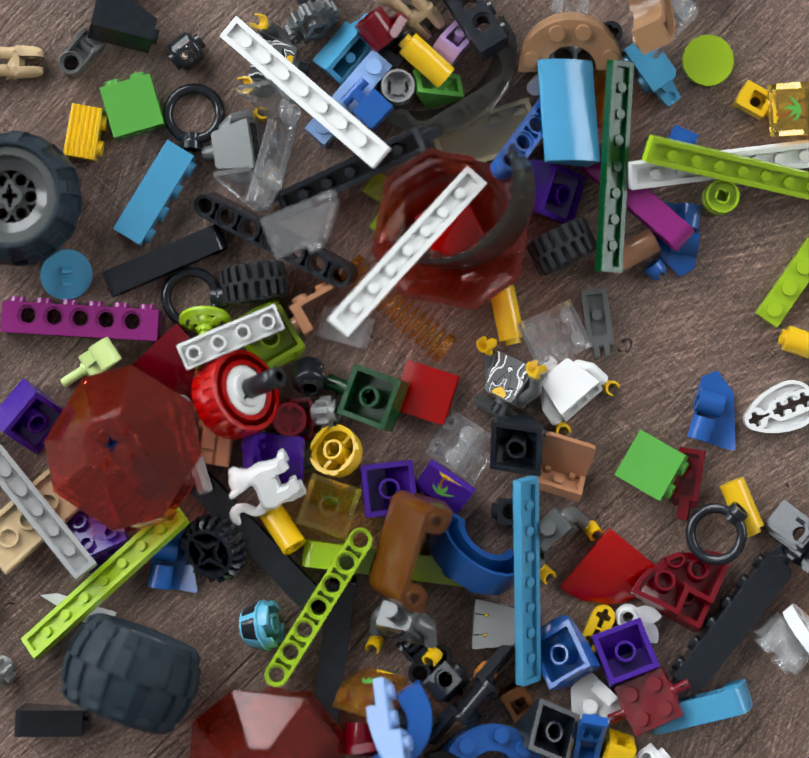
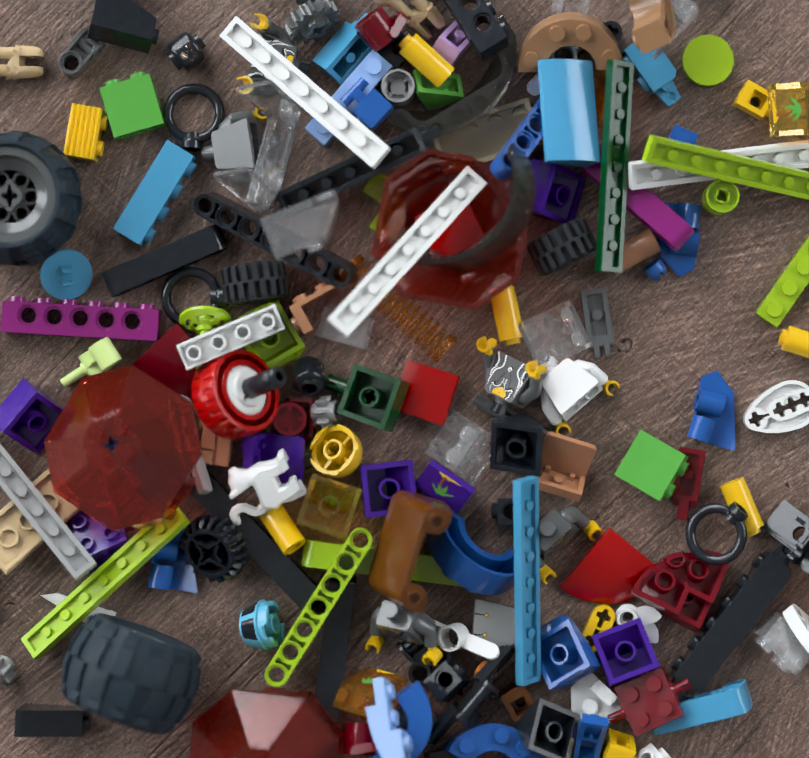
(465, 641): none -> white piece

